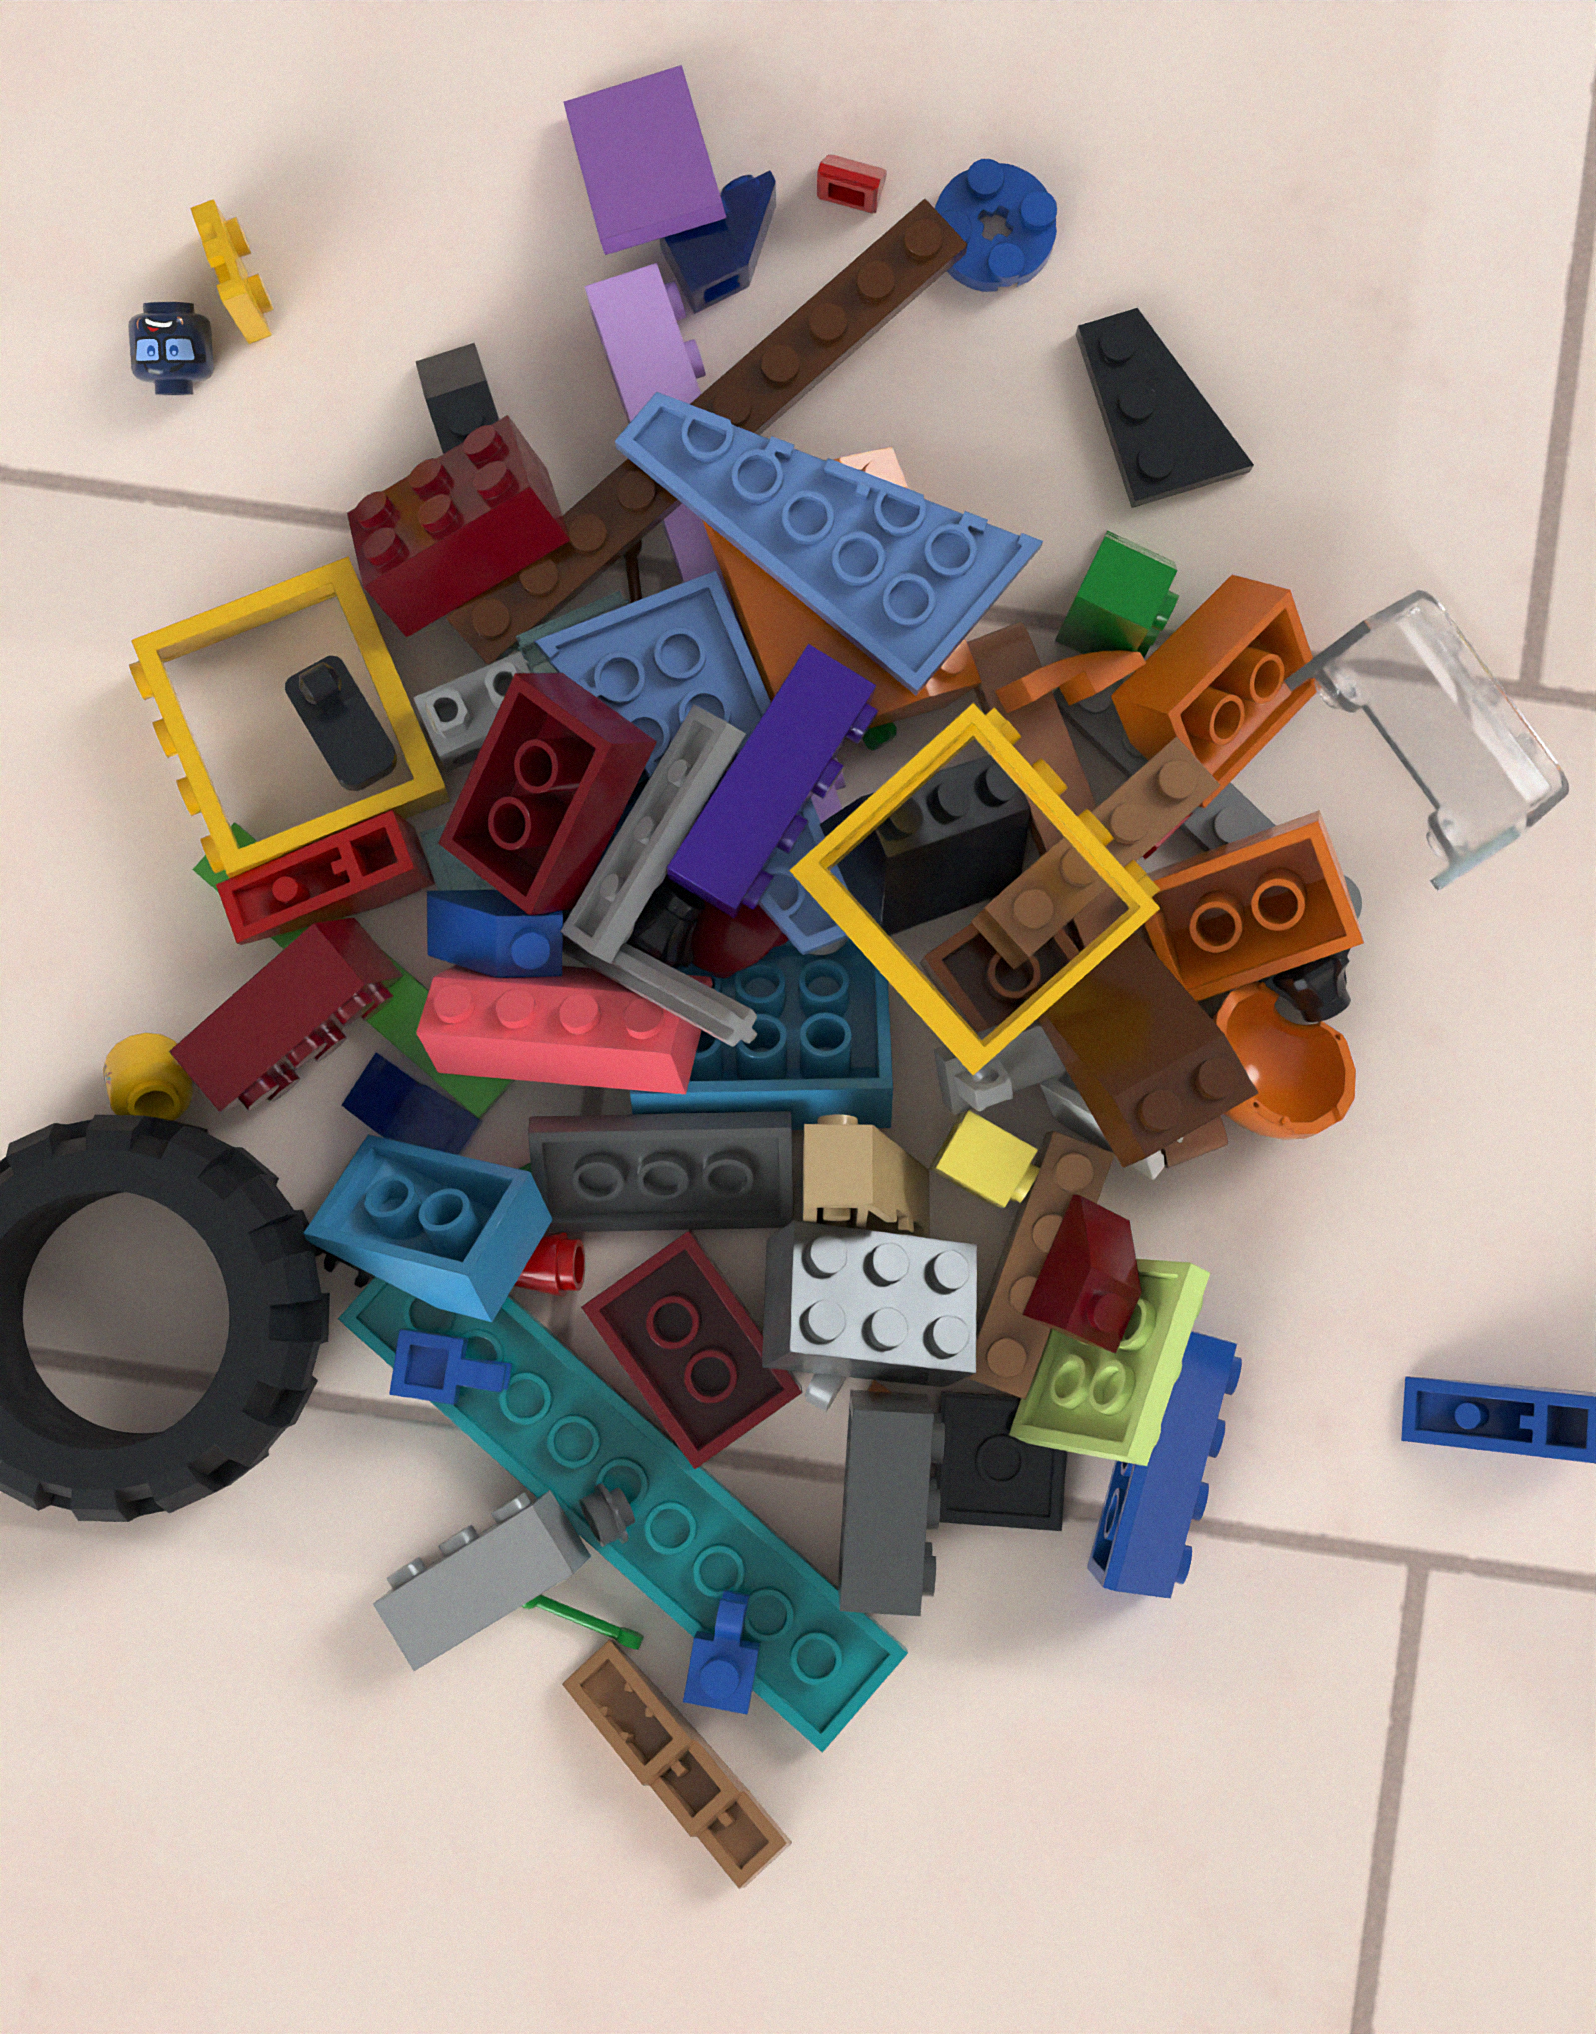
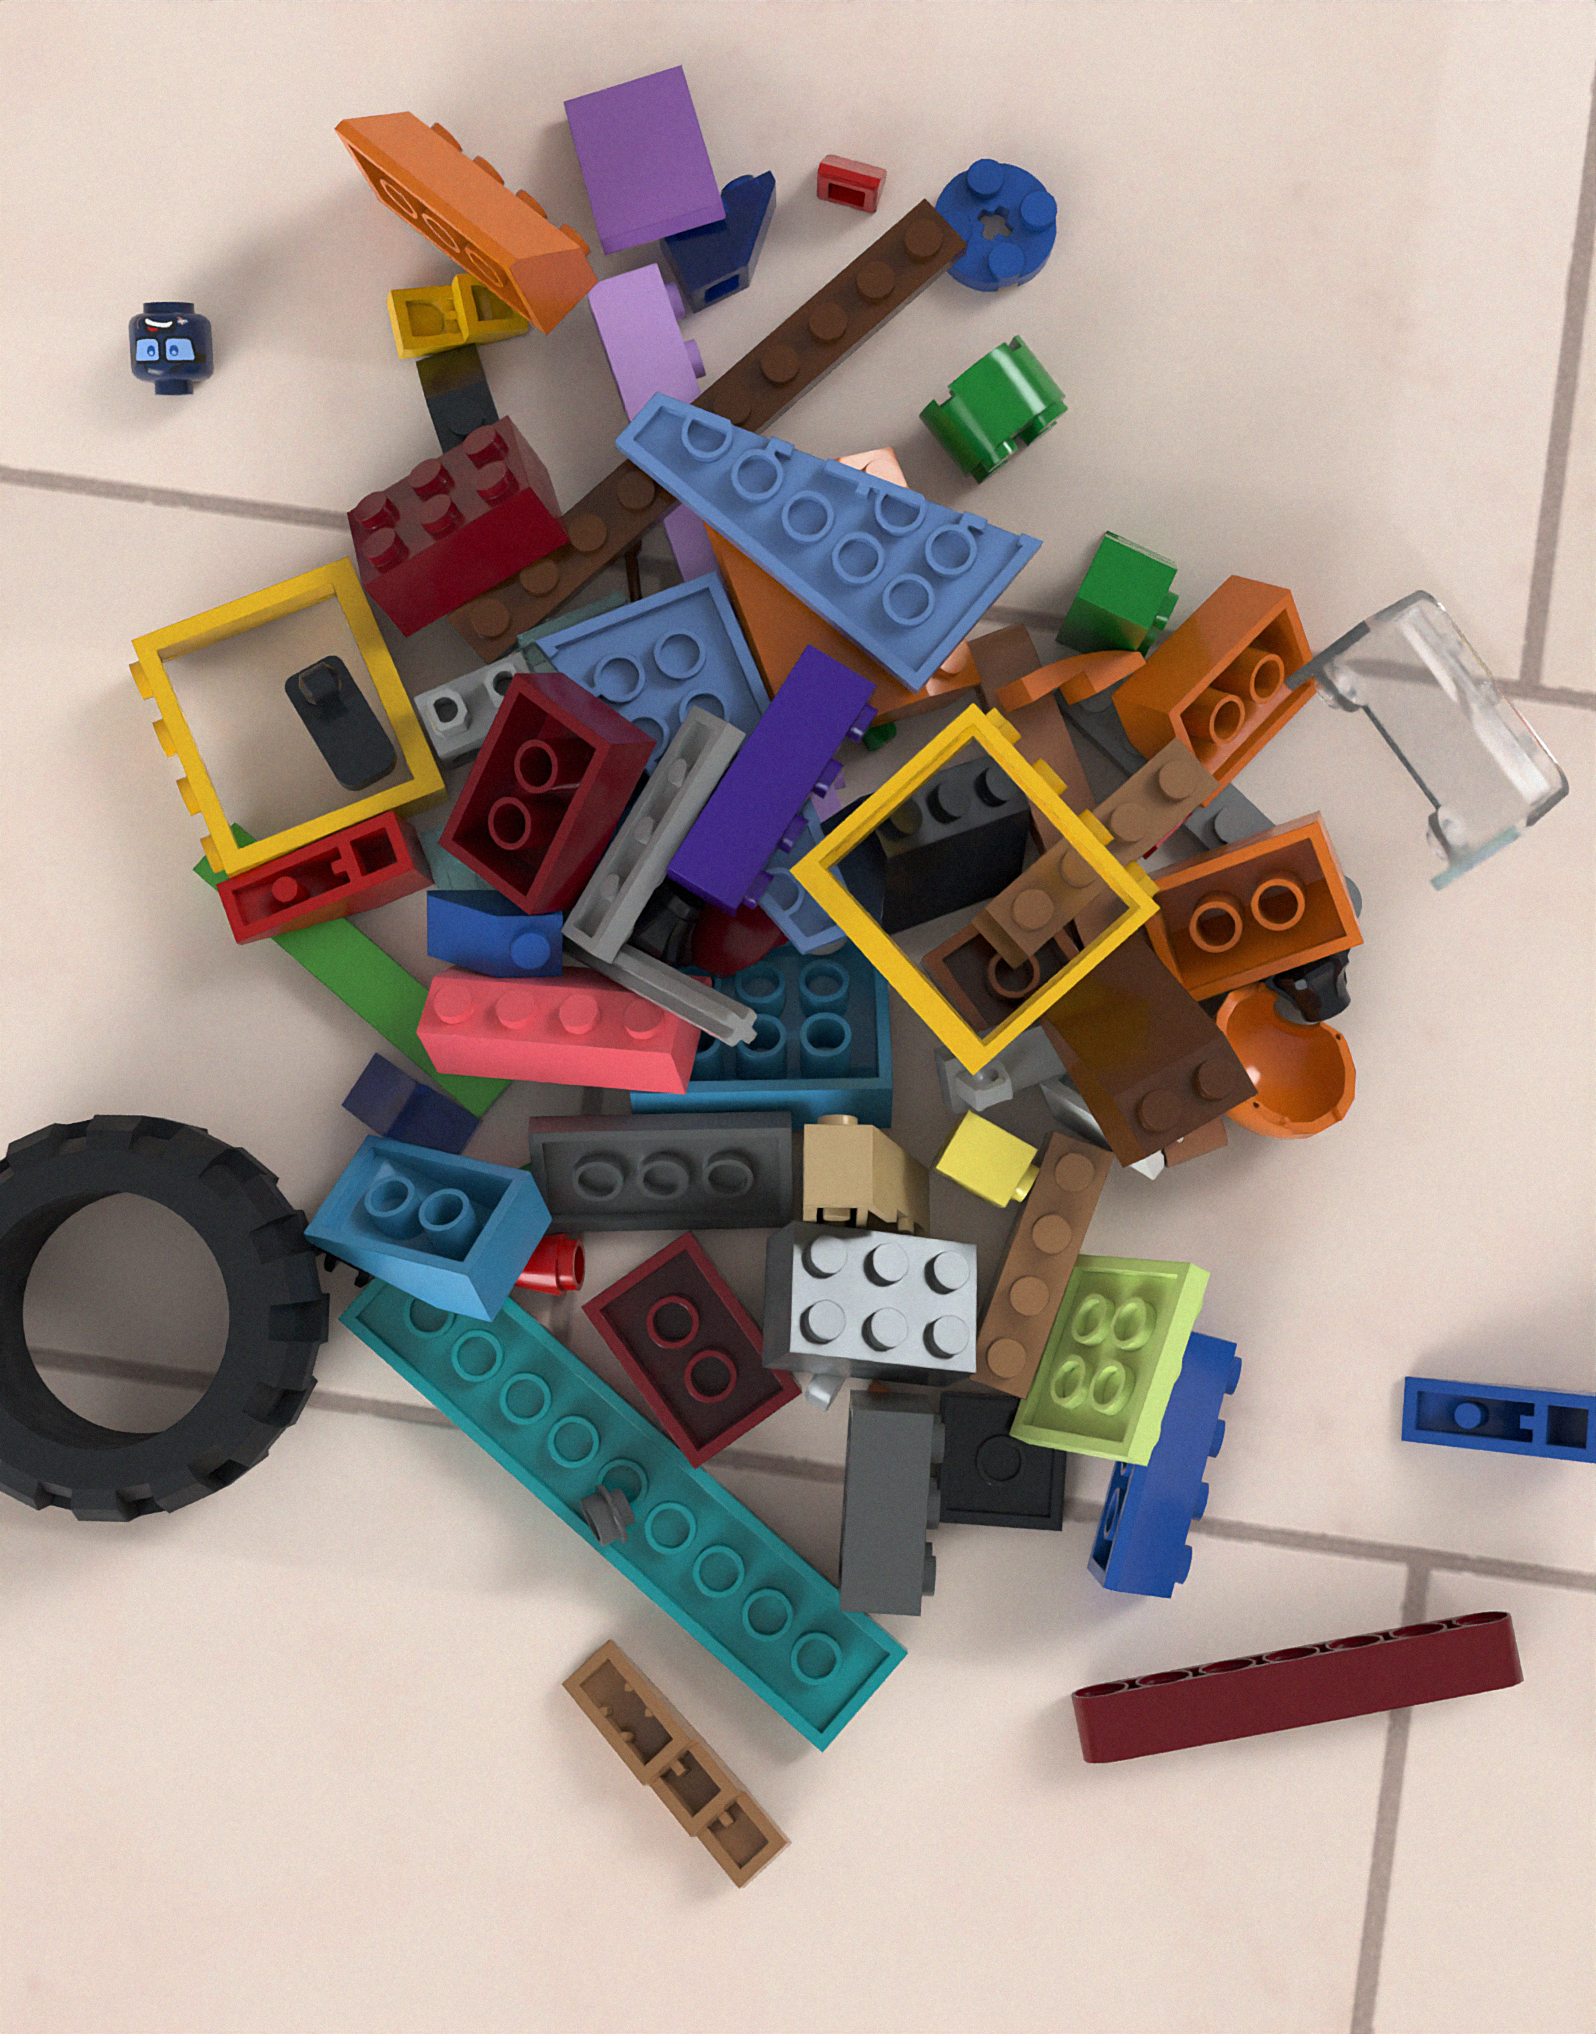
(146, 1078): yellow head -> none
(241, 295): yellow wing -> none
(288, 1015): dark red brick -> none
(436, 1367): blue plate -> none
(450, 317): none -> yellow slope
(472, 215): none -> orange slope
(480, 1577): light grey brick -> none
(621, 1634): green hinge -> none
(722, 1663): blue plate -> none
(994, 406): none -> green brick
(1088, 1277): dark red slope -> none
(1154, 413): black wing -> none
(1297, 1687): none -> dark red beam

